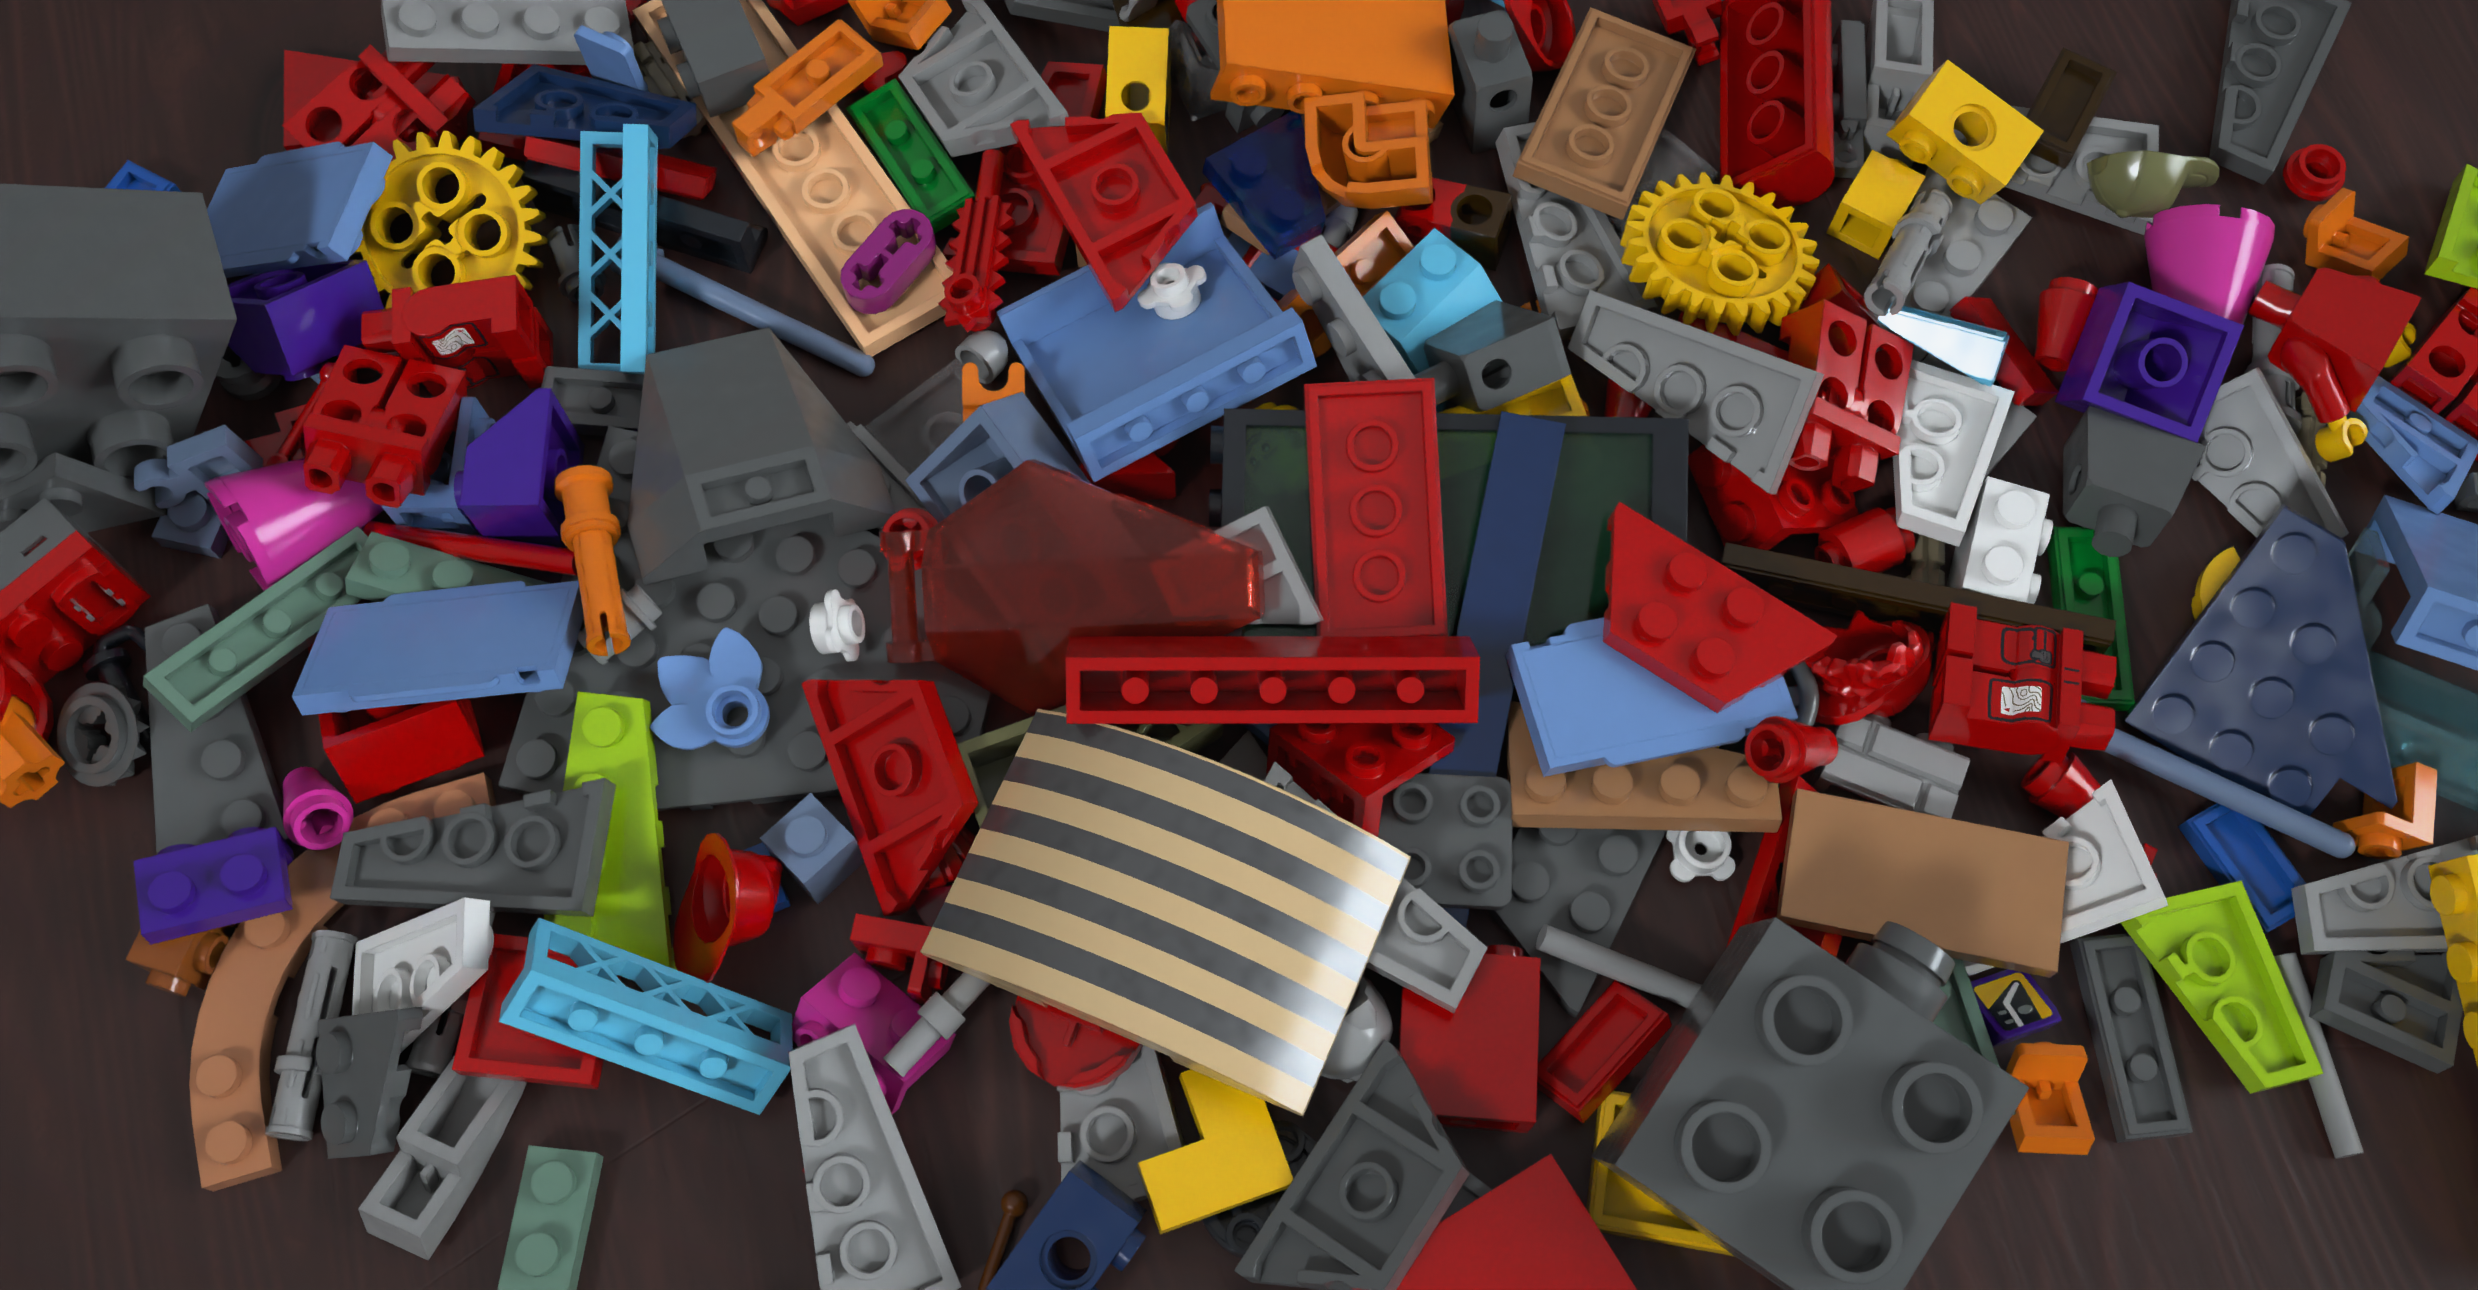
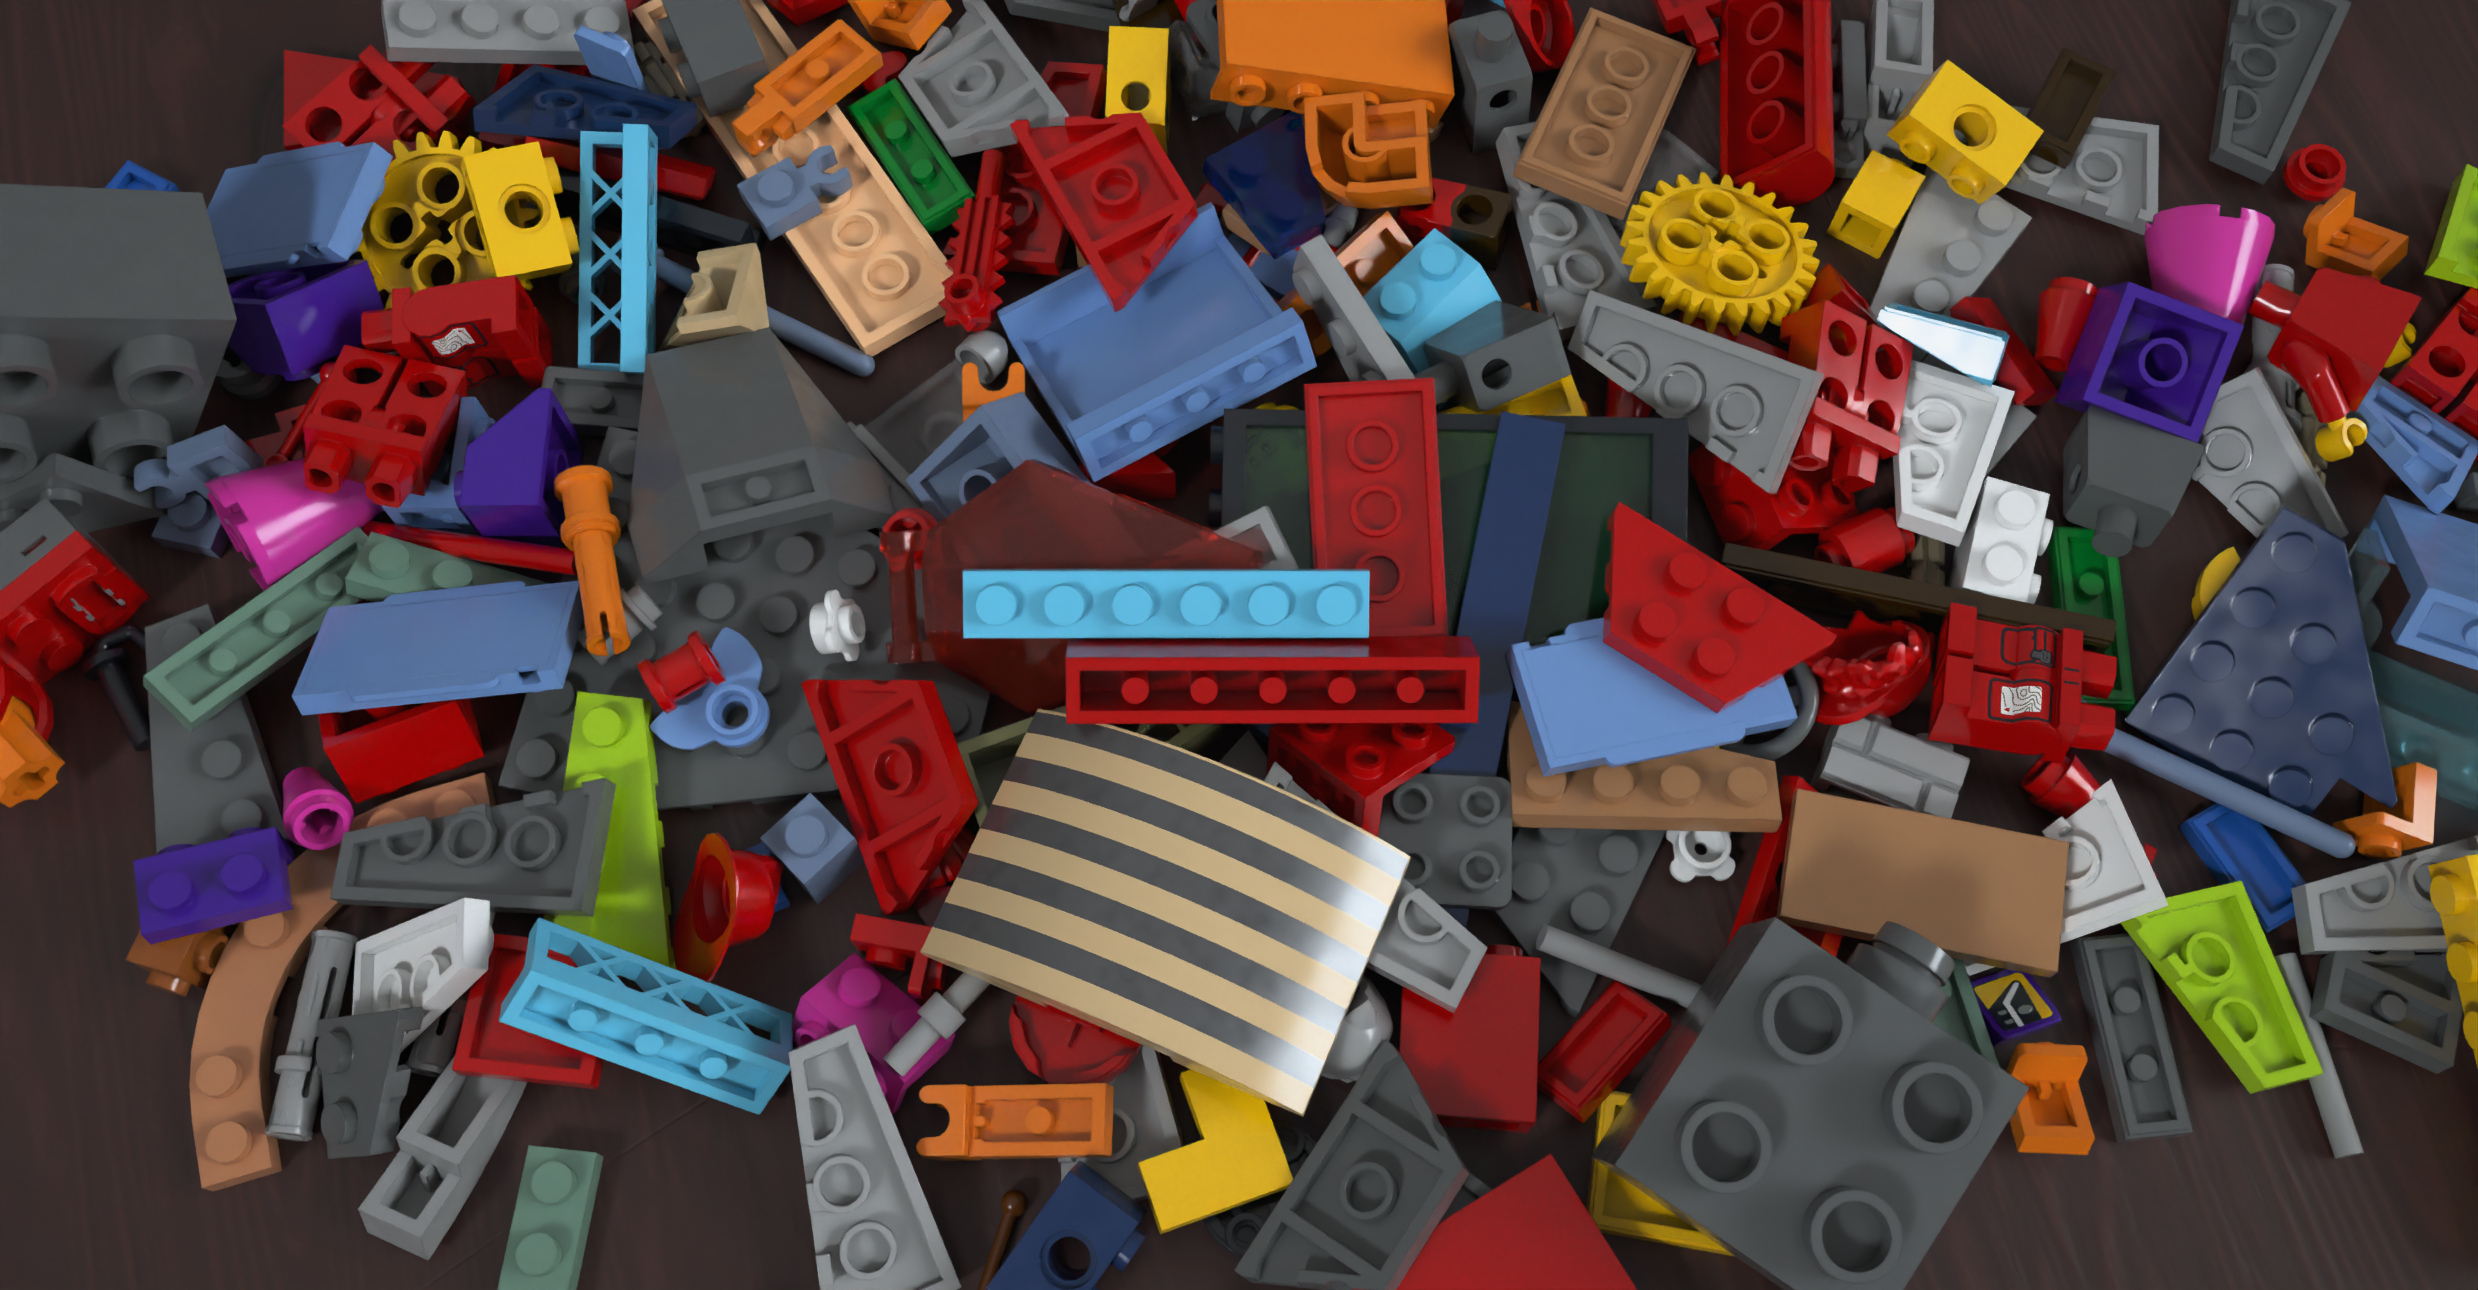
(82, 745): dark grey gear -> none
(512, 174): none -> yellow brick
(681, 672): none -> red bush
(722, 299): none -> tan slope
(789, 196): none -> sand blue plate
(894, 265): magenta beam -> none
(1021, 1121): none -> orange plate
(1166, 603): none -> medium azure plate
(1173, 290): white plate -> none
(1786, 748): red cone -> none
(1914, 242): light grey pin -> none
(2146, 180): olive piece -> none

